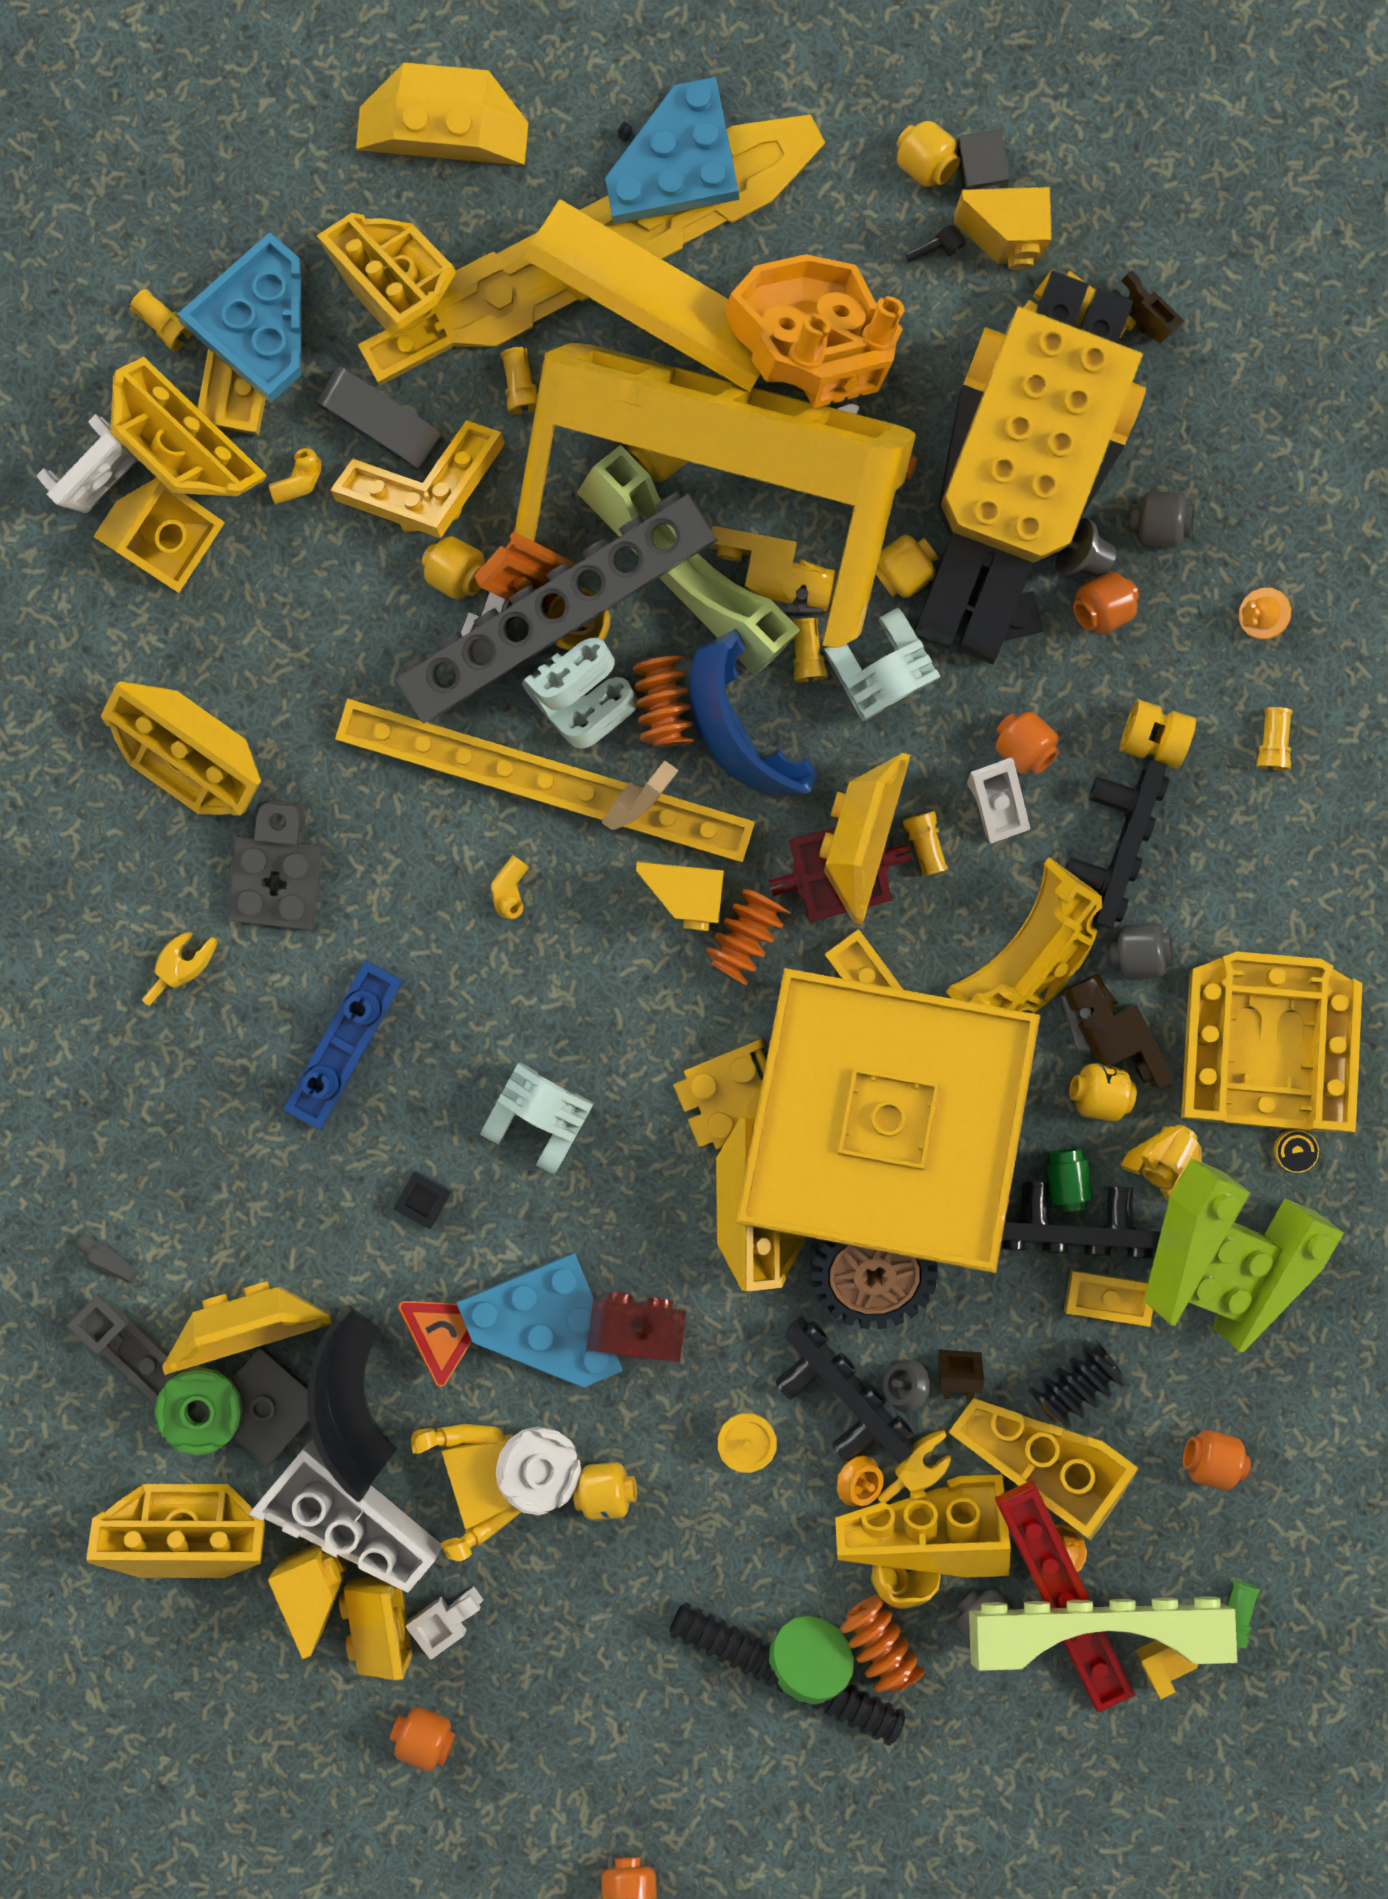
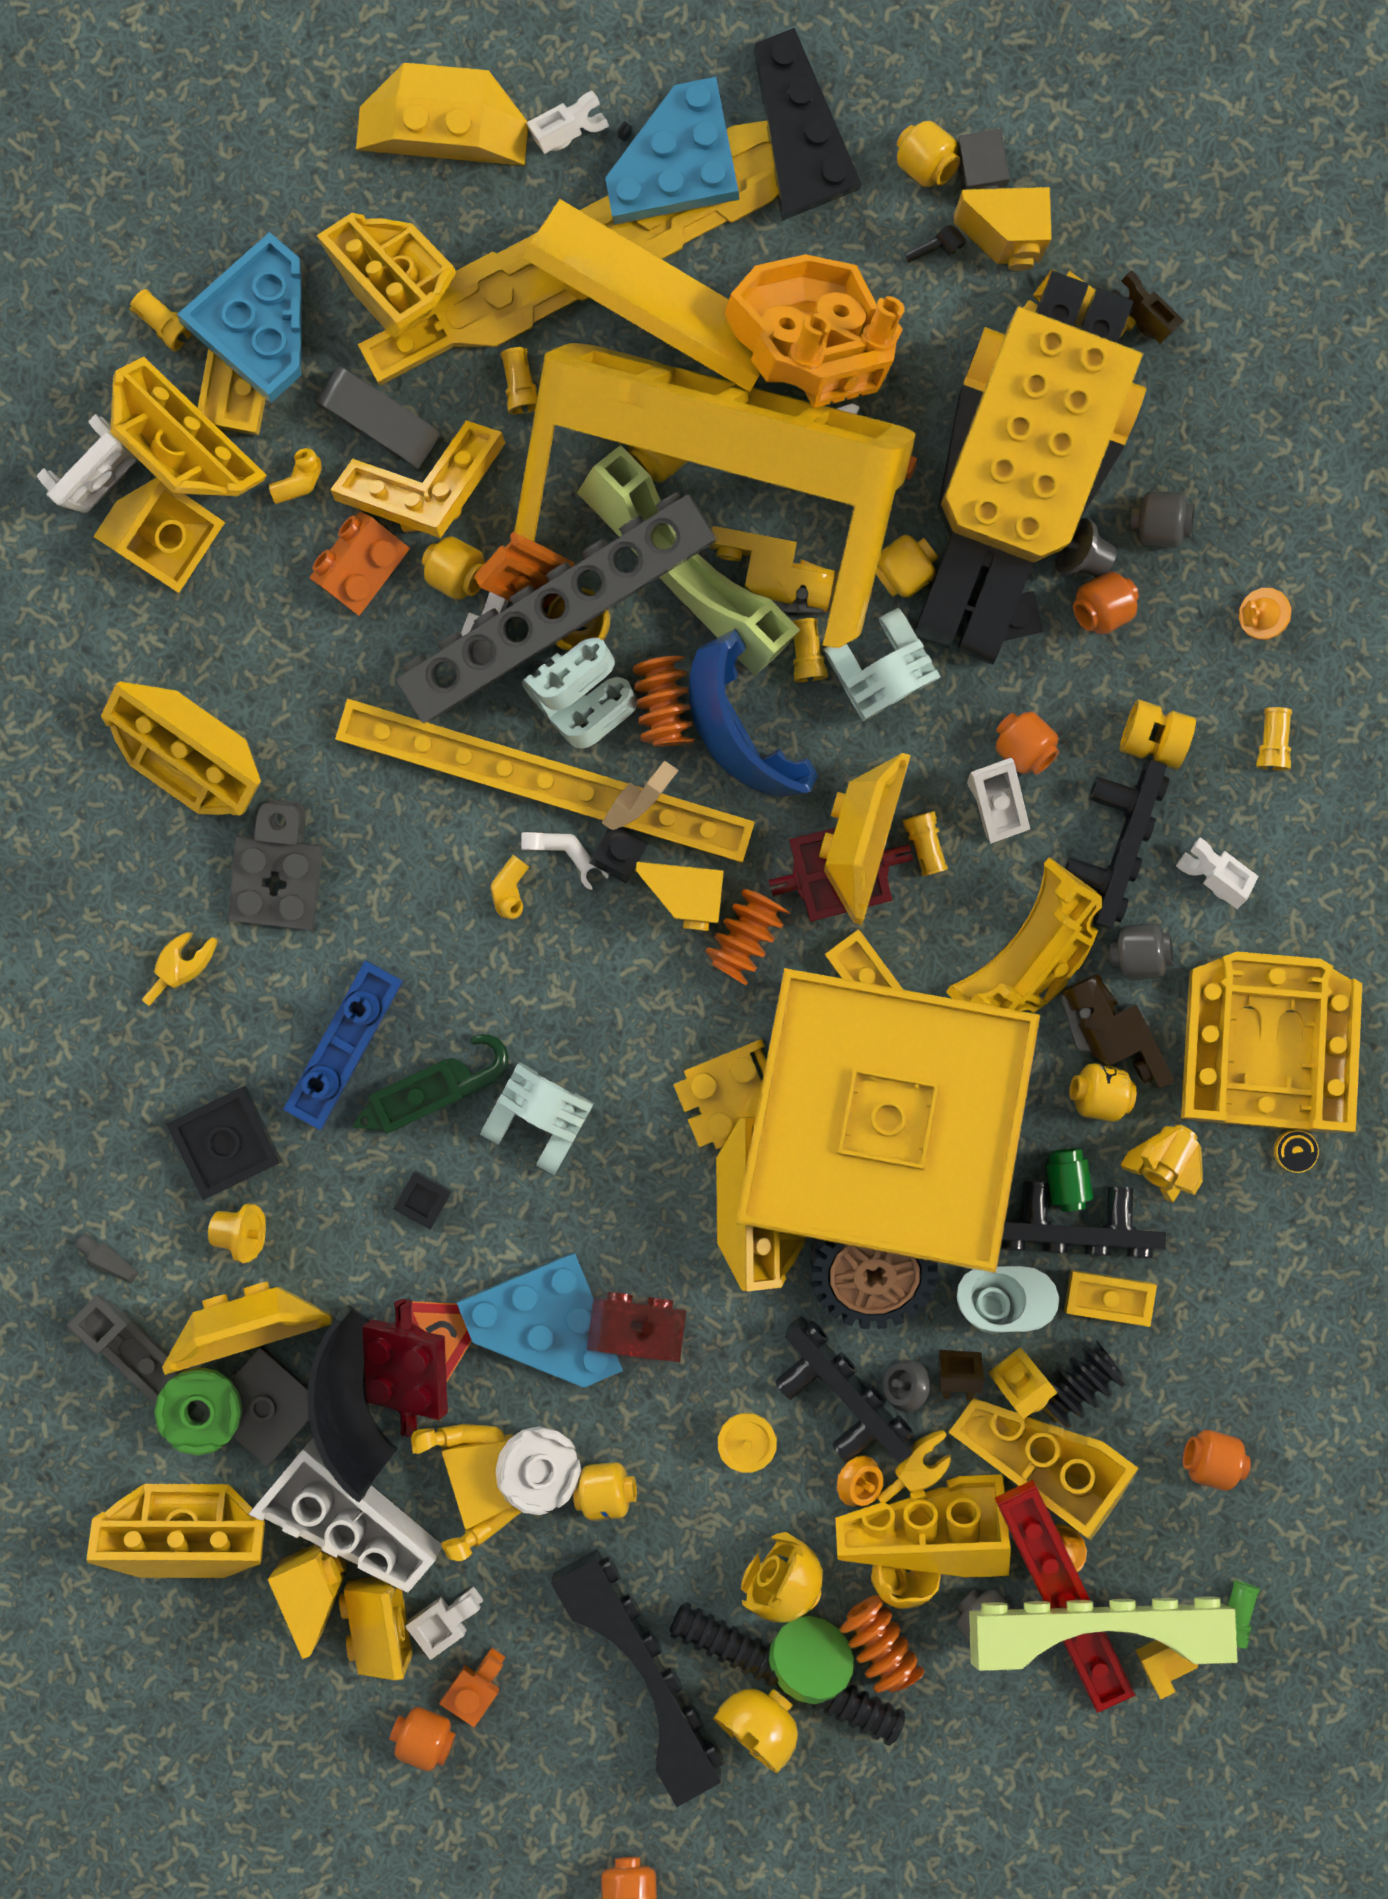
(224, 1142): none -> black plate
(239, 1232): none -> yellow piece
(358, 562): none -> orange bracket
(405, 1368): none -> dark red plate
(431, 1089): none -> dark green plate
(472, 1690): none -> orange plate
(561, 842): none -> white arm
(562, 124): none -> white plate
(595, 1601): none -> black arch
(618, 854): none -> black plate
(760, 1725): none -> yellow cylinder
(780, 1588): none -> yellow cylinder
(803, 135): none -> black wing
(1007, 1300): none -> light aqua piece
(1022, 1383): none -> yellow plate
(1223, 873): none -> white plate
(1231, 1267): lime wedge -> none

